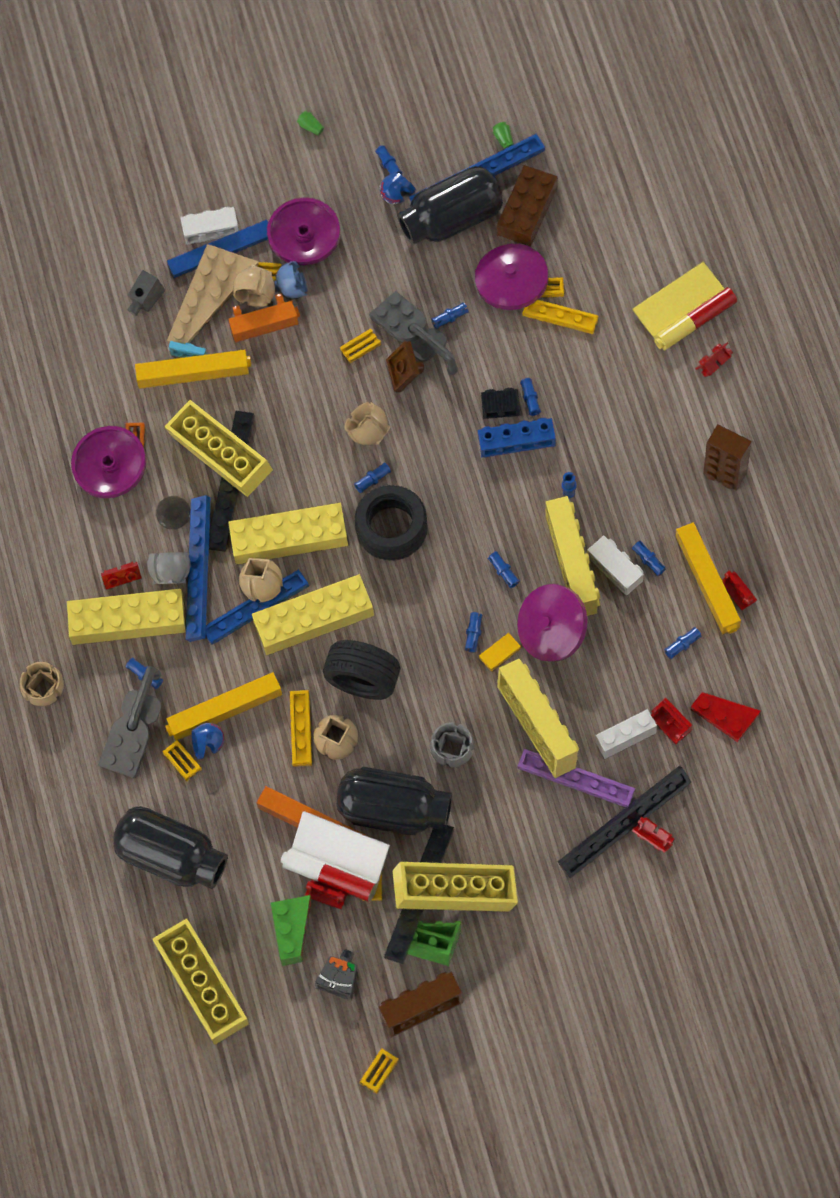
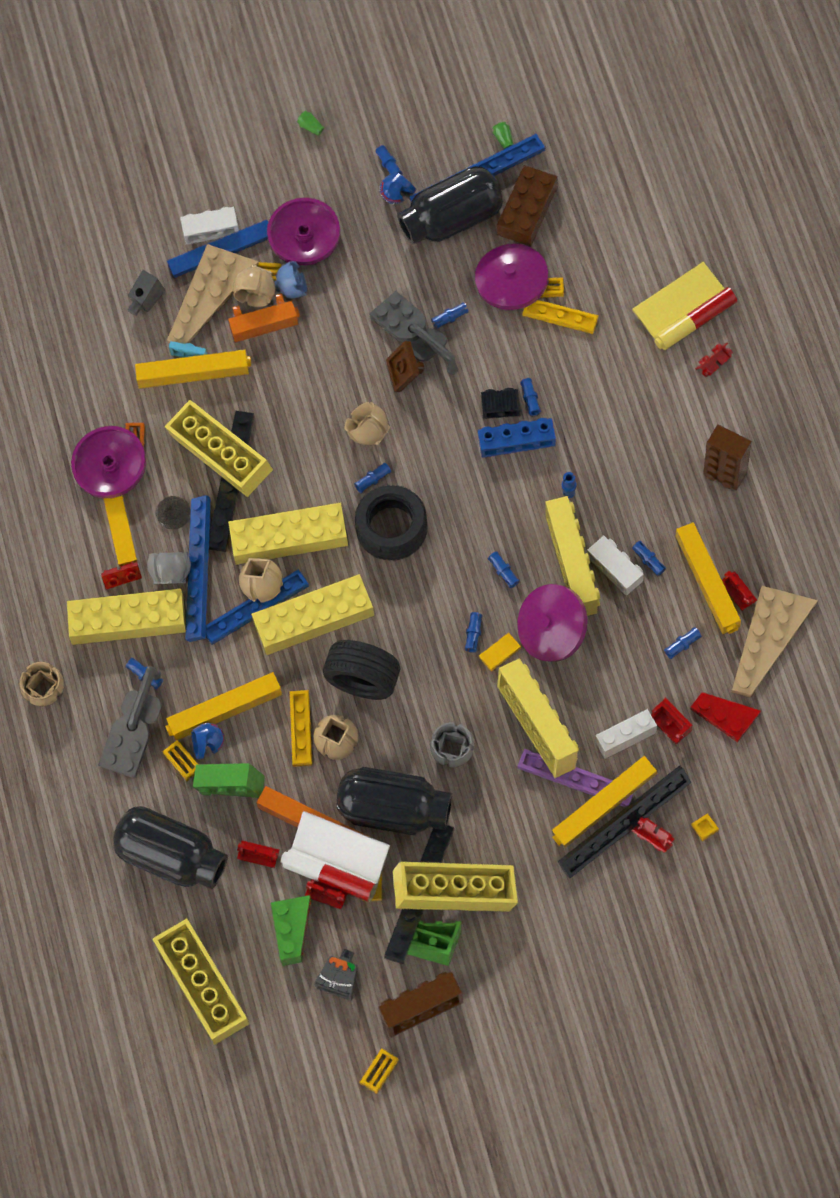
(120, 530): none -> yellow tile
(229, 780): none -> bright green wedge
(257, 854): none -> red hinge
(349, 345): yellow tile -> none
(604, 802): none -> yellow brick
(705, 827): none -> yellow tile
(771, 630): none -> tan wing

